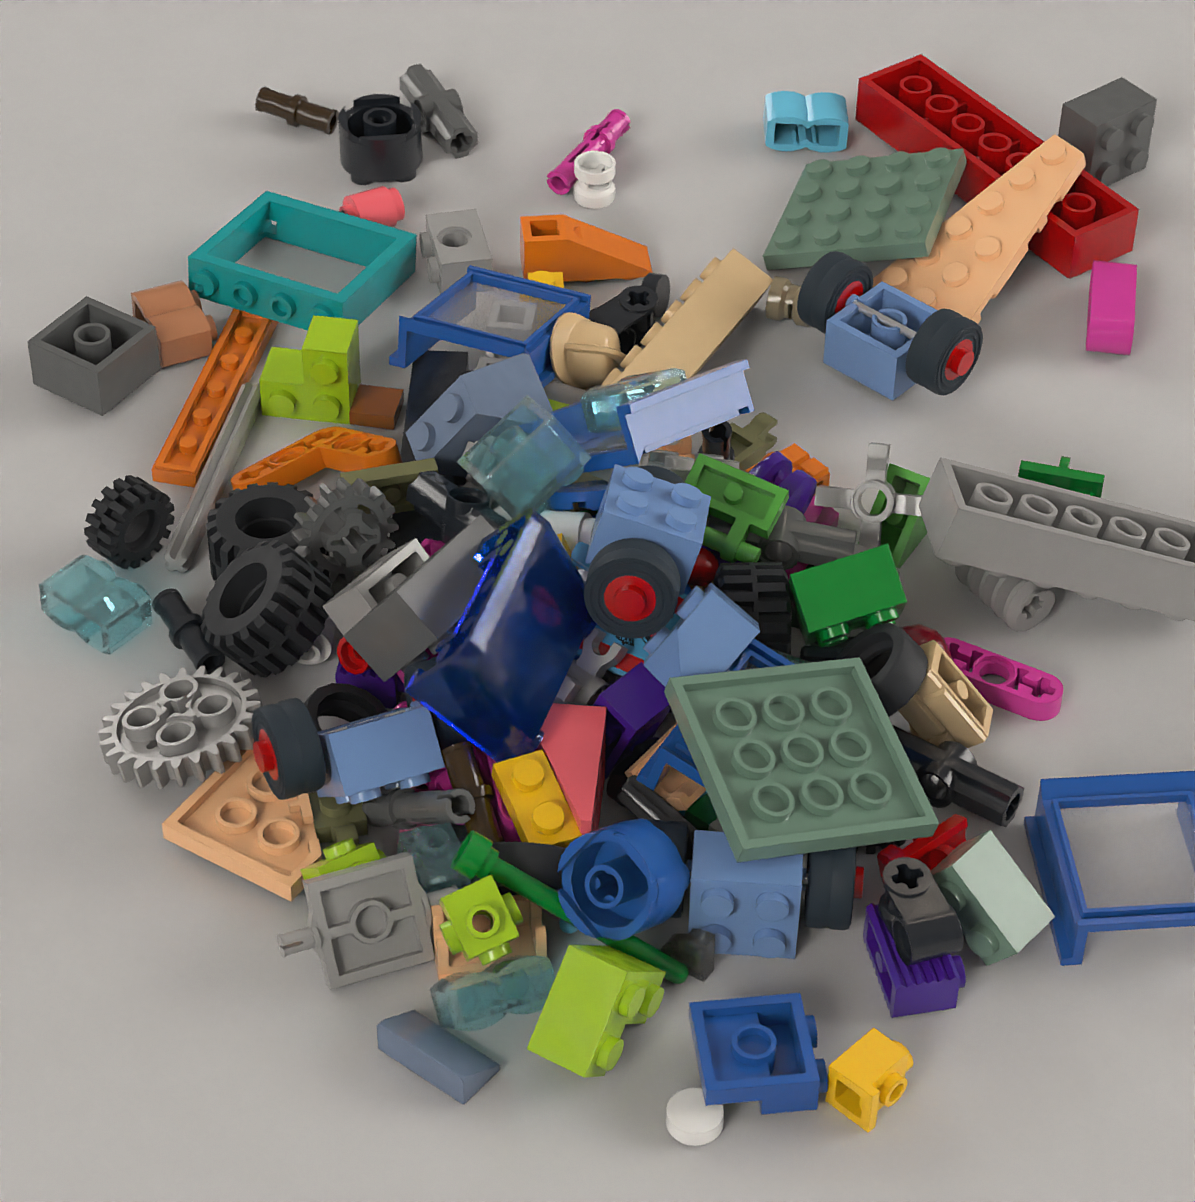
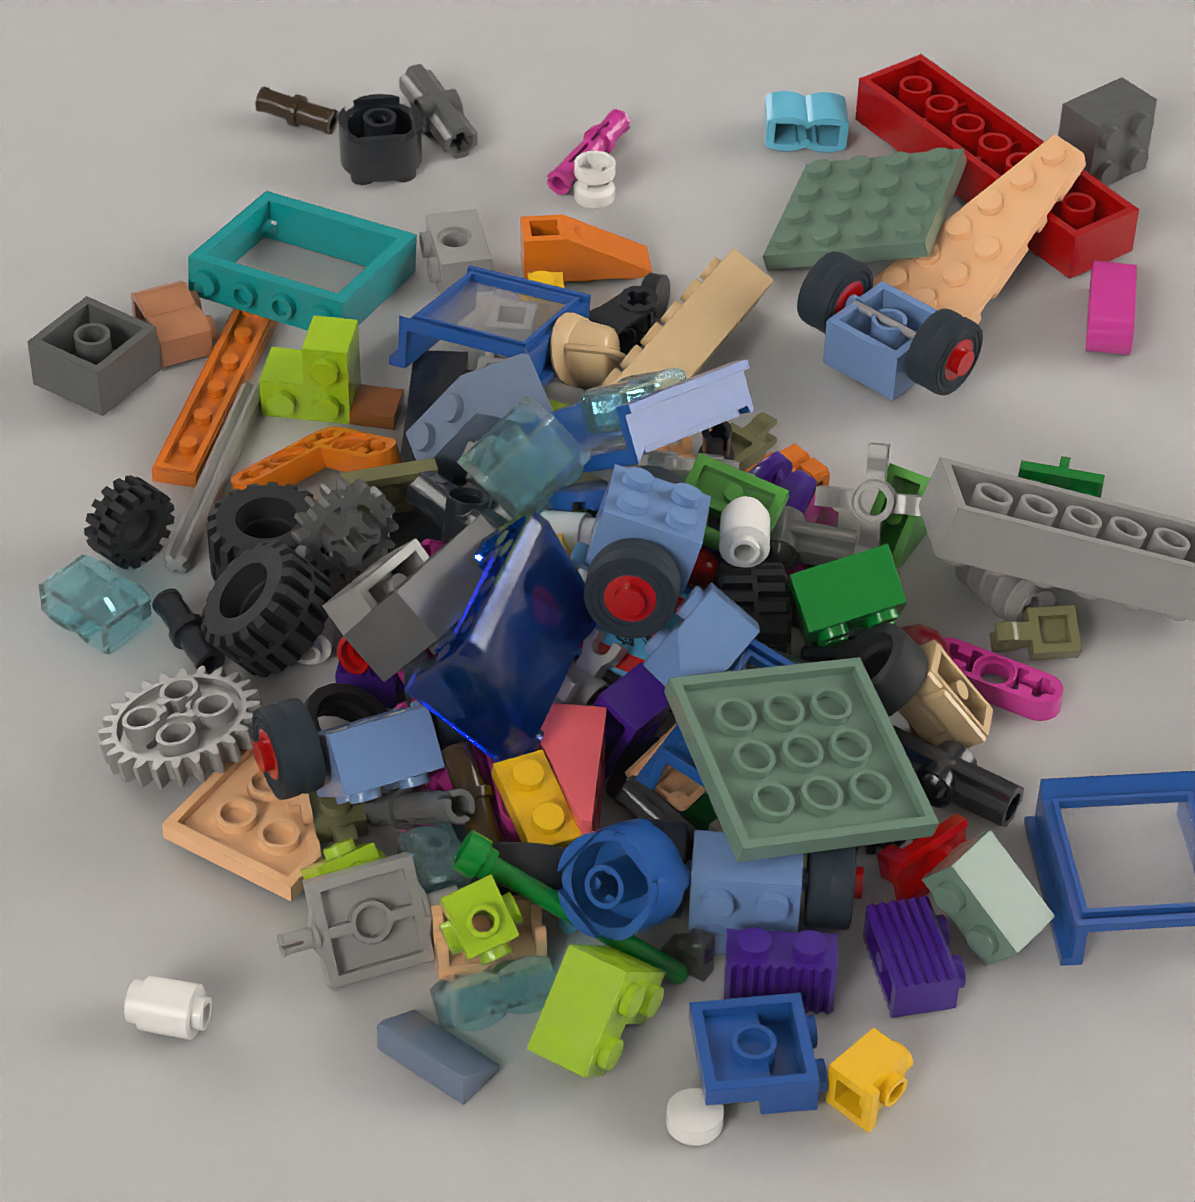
(168, 1007): none -> white brick
(376, 205): coral brick -> none
(744, 532): none -> white brick
(782, 963): none -> dark purple brick
(783, 301): dark tan wheel -> none
(917, 913): black piece -> none
(1046, 631): none -> olive plate

